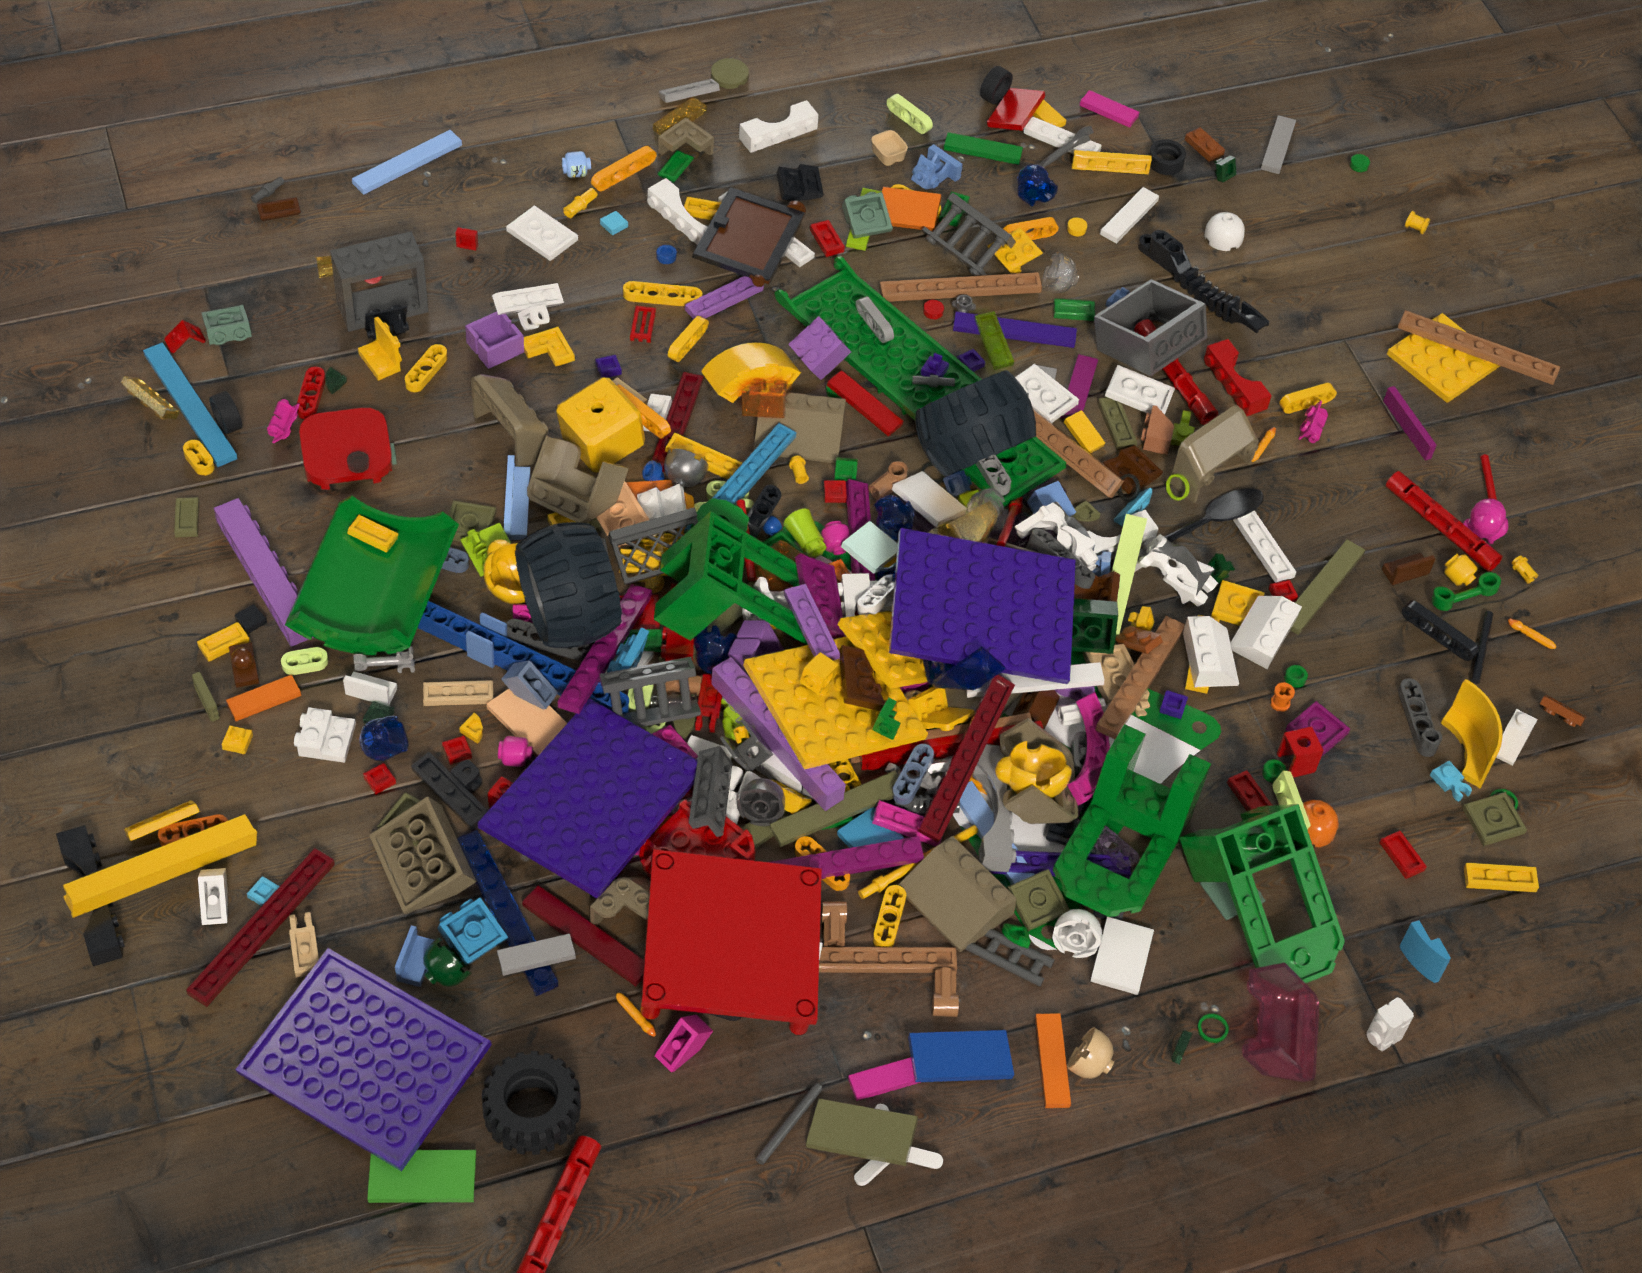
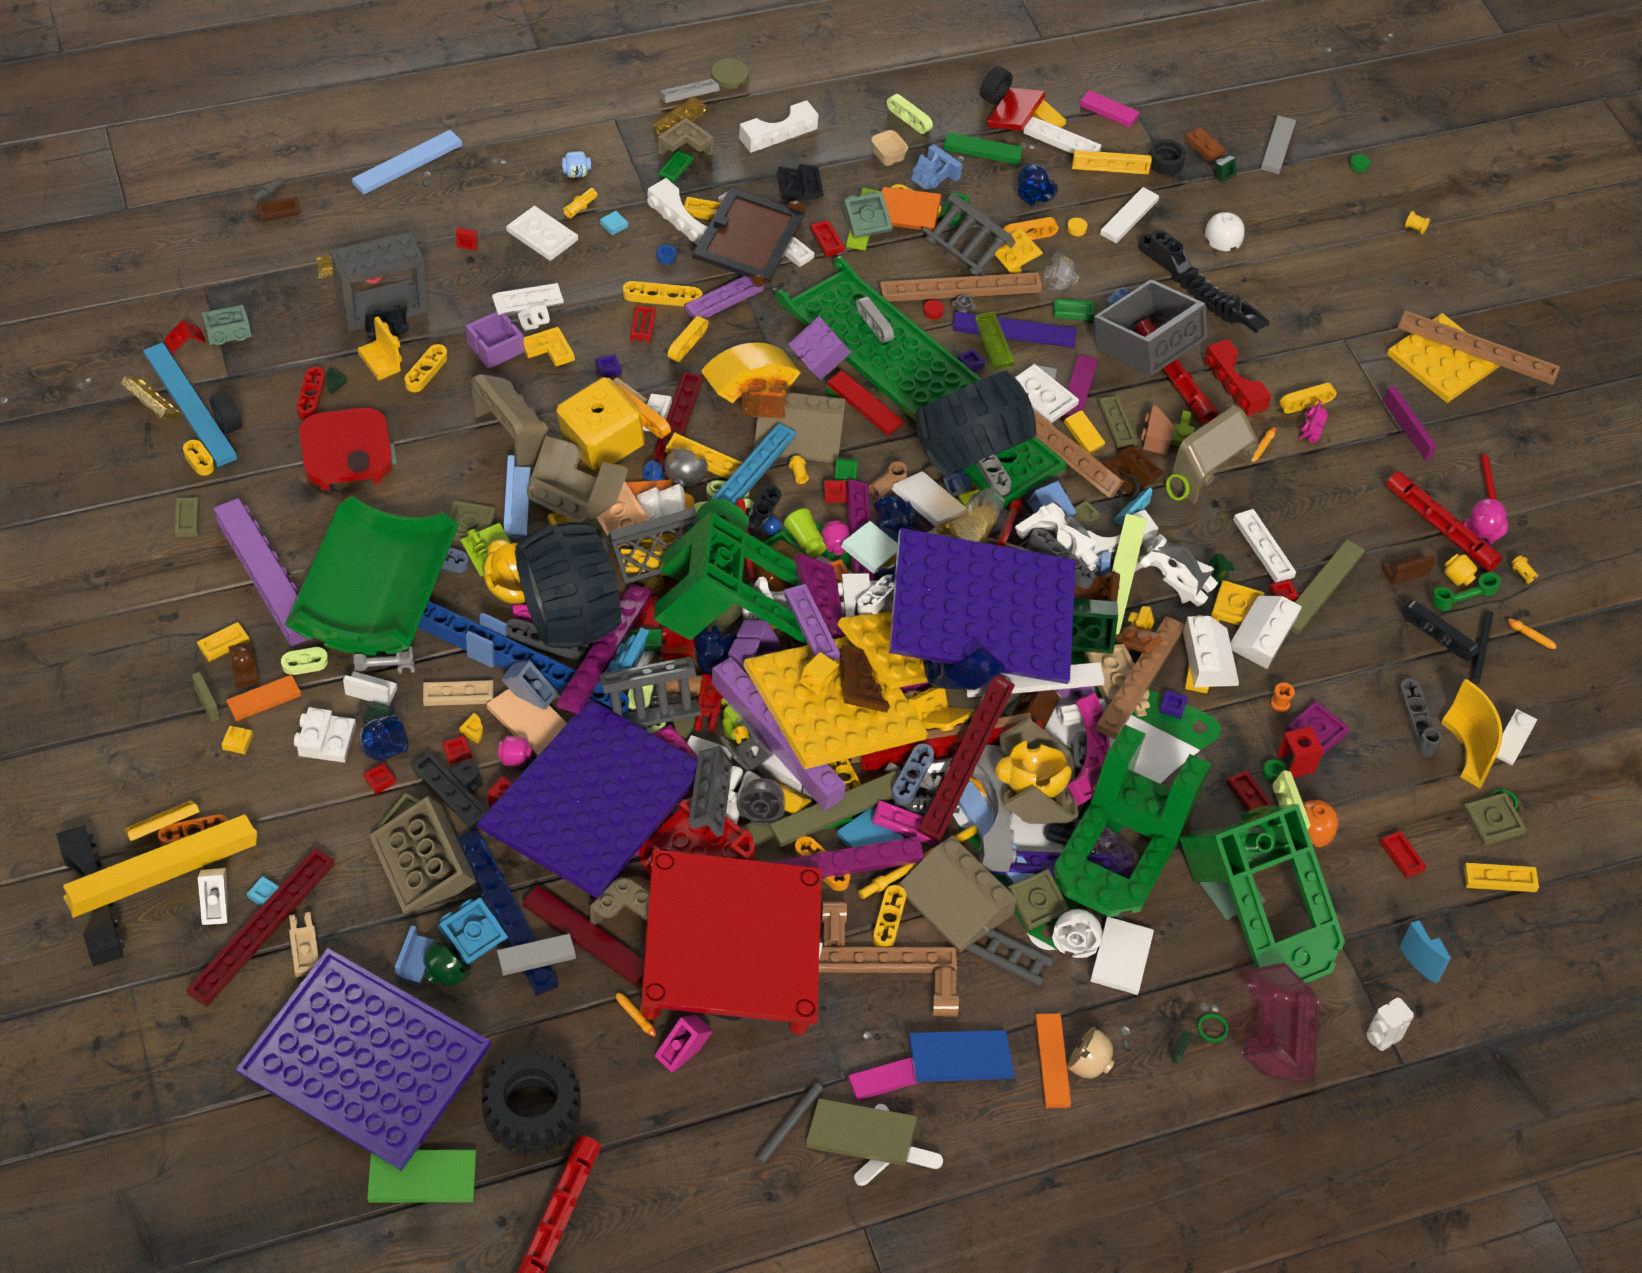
(250, 619): black tile -> none
(280, 427): dark pink hinge -> none
(372, 533): yellow tile -> none
(639, 159): light orange beam -> none
(885, 722): green bracket -> none
(933, 381): dark grey bar -> none
(935, 366): dark purple tile -> none
(1017, 934): green tile -> none
(1081, 137): dark grey piece -> none
(1138, 390): white tile -> none
(1224, 508): black piece -> none
(1296, 676): green tile -> none
(1449, 777): medium azure plate -> none
(1570, 715): dark orange plate -> none

